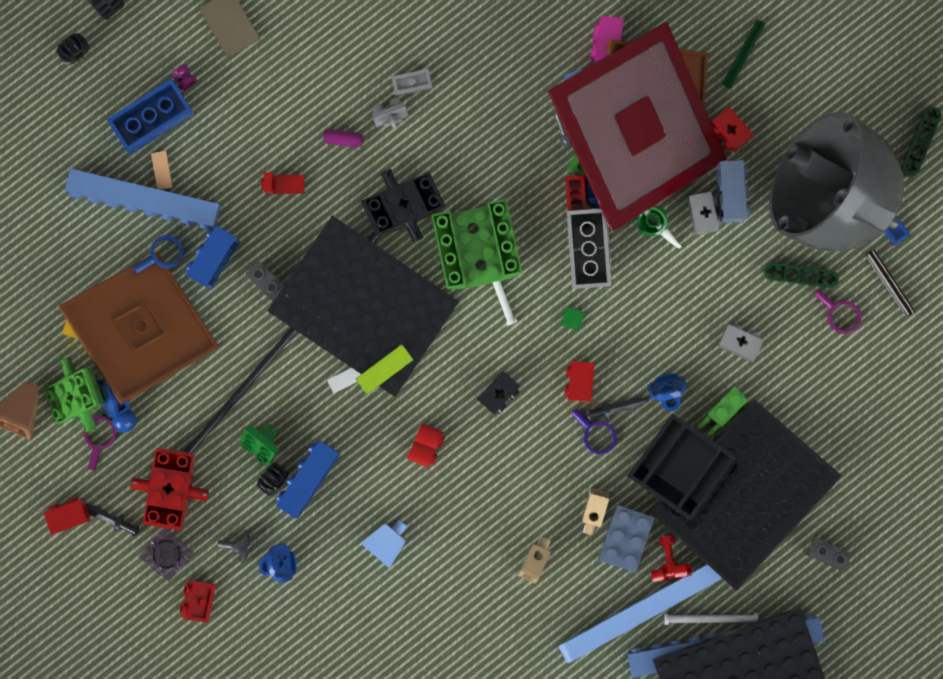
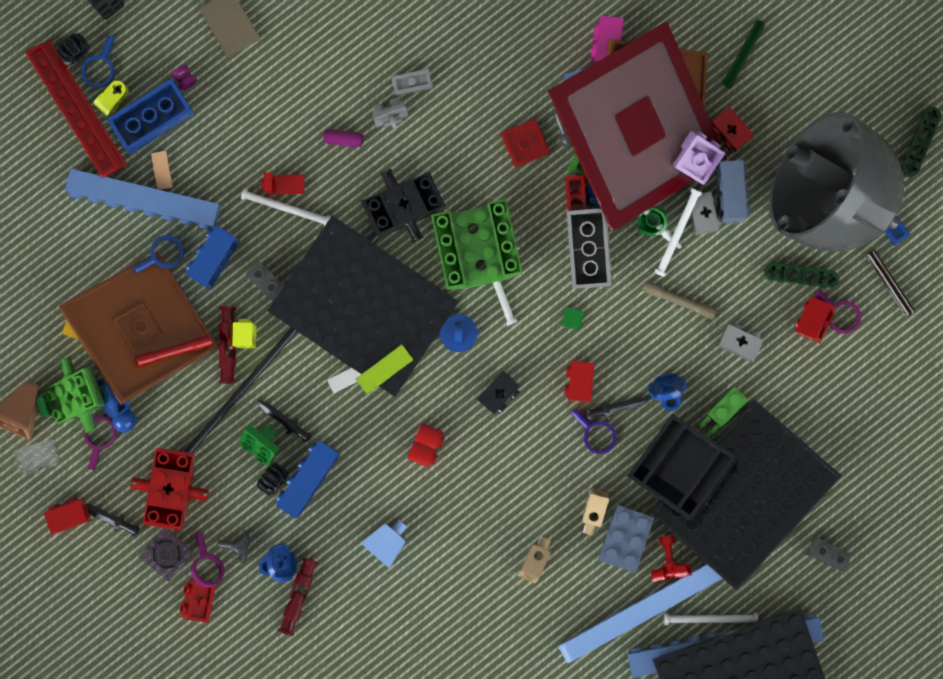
(37, 456): none -> clear brick
(43, 407): none -> green tile
(75, 109): none -> red plate
(104, 56): none -> blue piece
(110, 100): none -> neon yellow piece
(194, 344): none -> red piece
(204, 555): none -> magenta piece
(227, 363): none -> dark red piece
(244, 334): none -> neon yellow brick
(284, 207): none -> white bar
(290, 425): none -> black sword
(294, 607): none -> dark red piece
(458, 333): none -> blue tile
(525, 143): none -> red tile
(678, 232): none -> white bar
(699, 157): none -> lavender plate
(699, 308): none -> dark tan piece
(815, 319): none -> red brick

